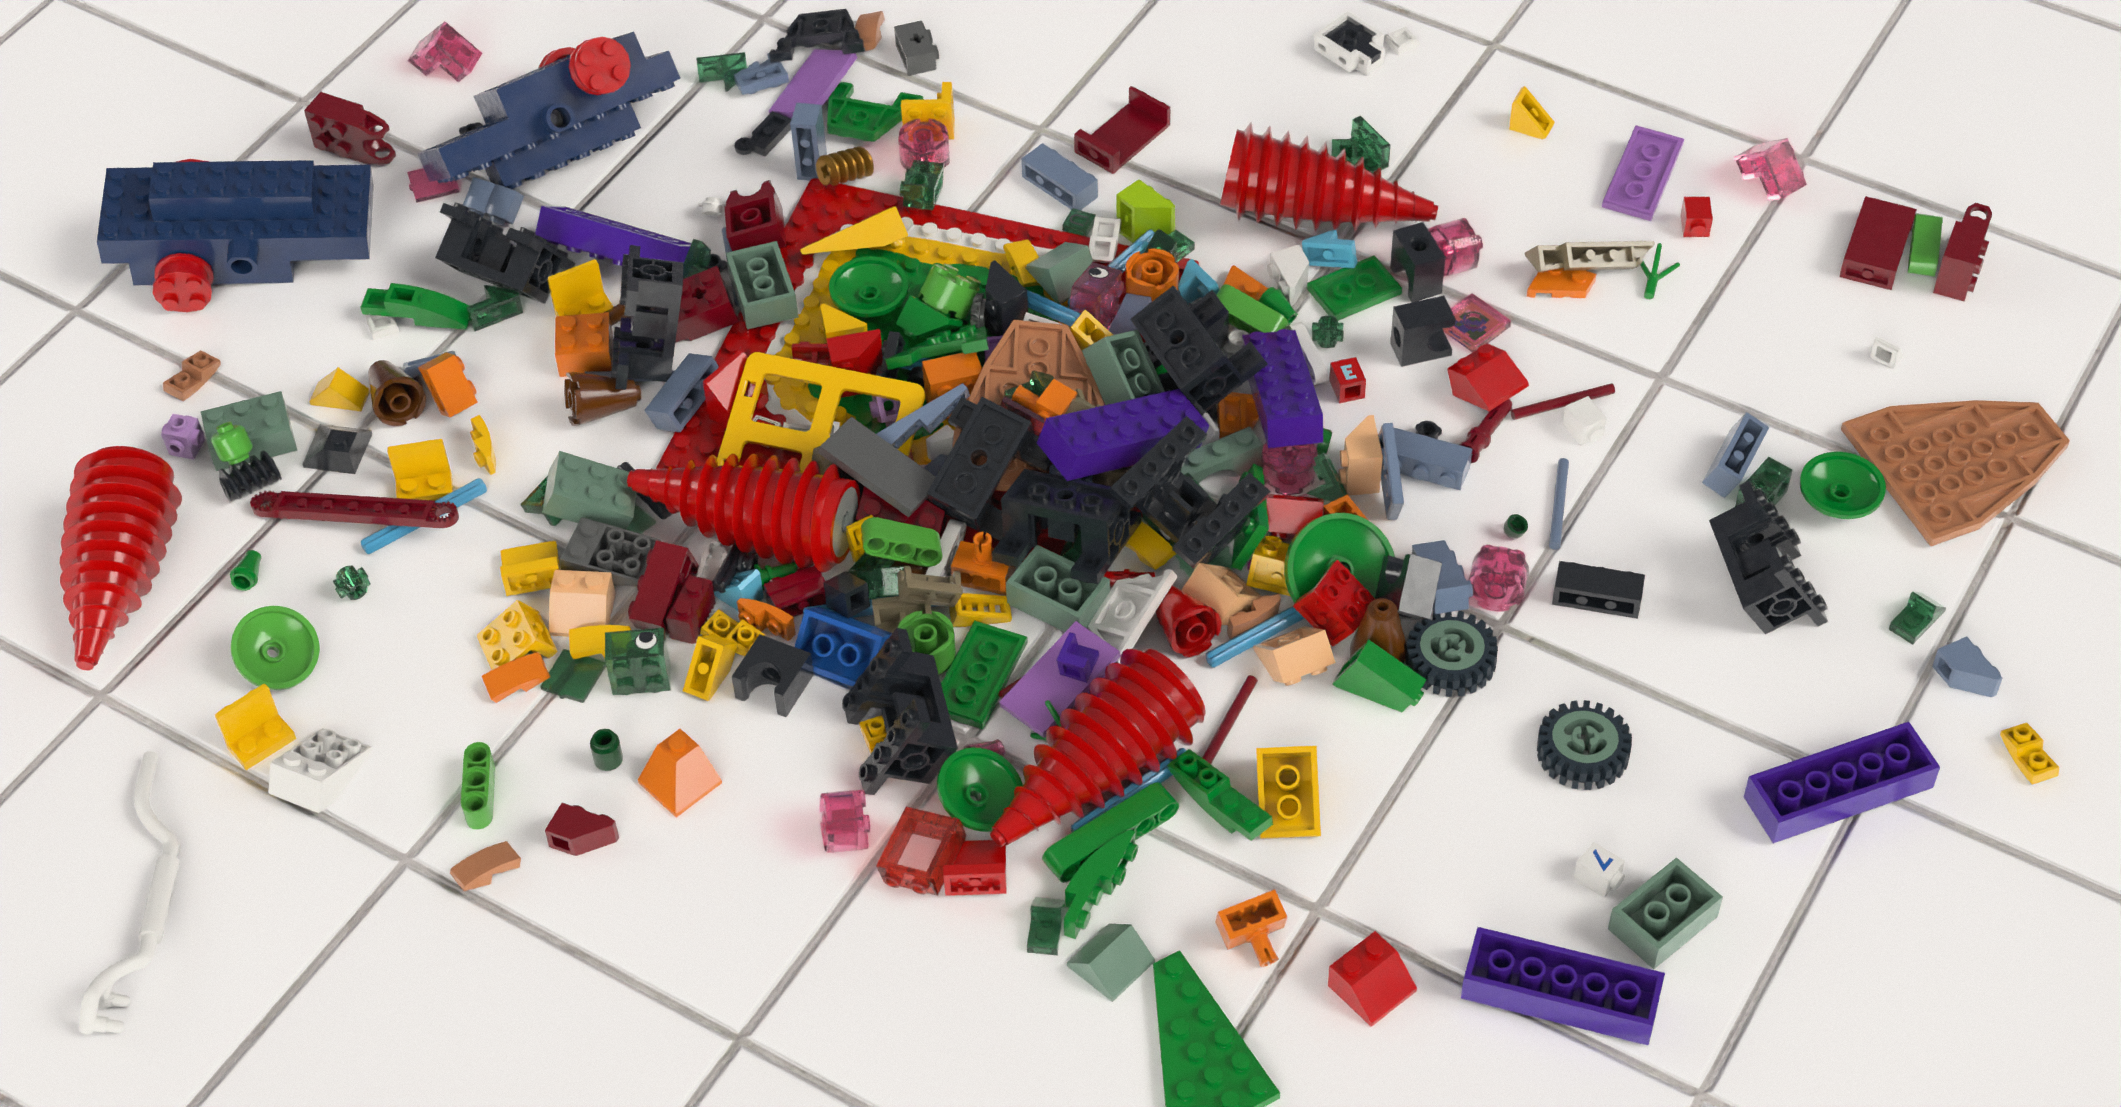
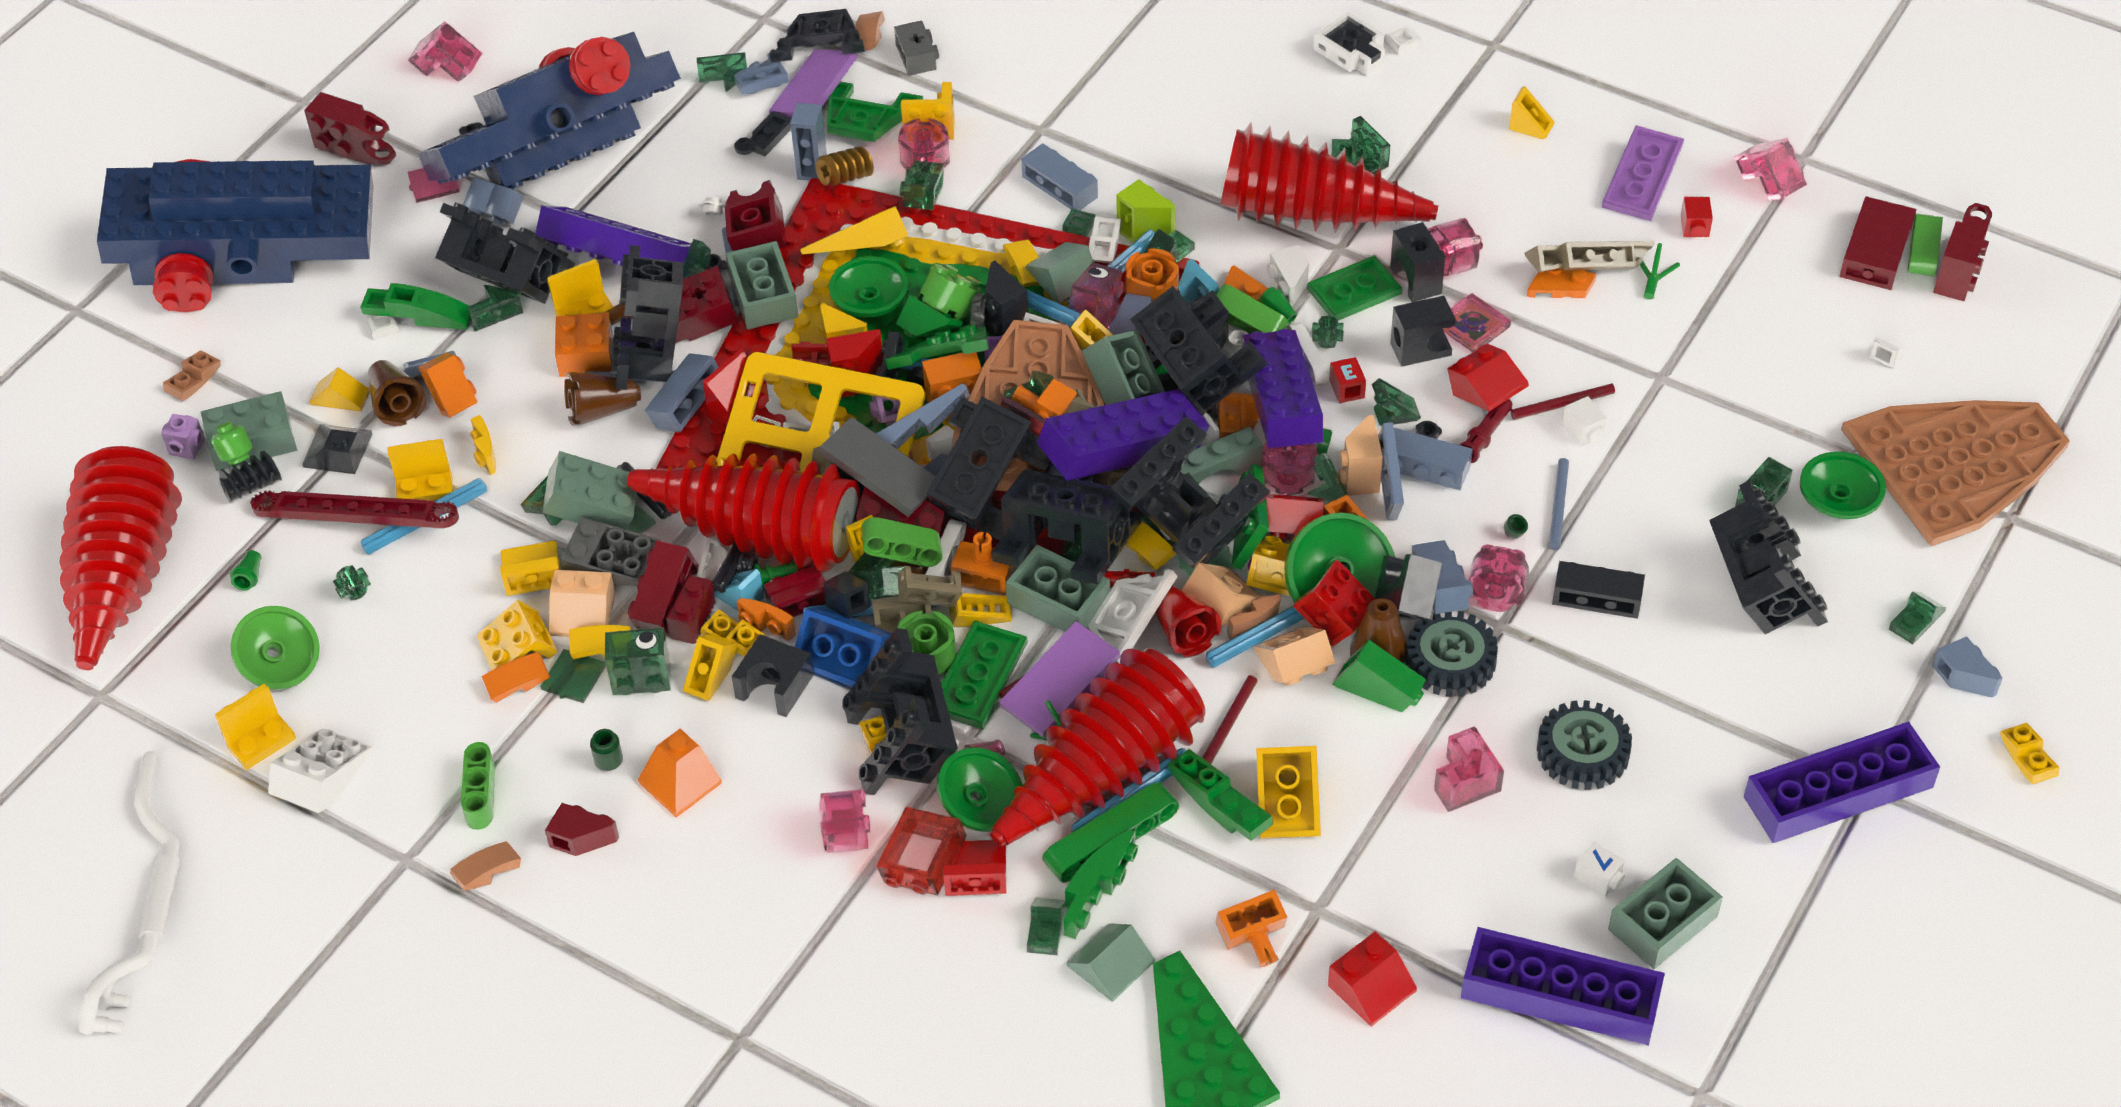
(1076, 660): dark purple panel -> none
(1125, 132): dark red panel -> none
(1330, 251): medium azure slope -> none
(1393, 404): none -> clear green slope
(1471, 772): none -> clear pink brick
(1735, 455): sand blue brick -> none

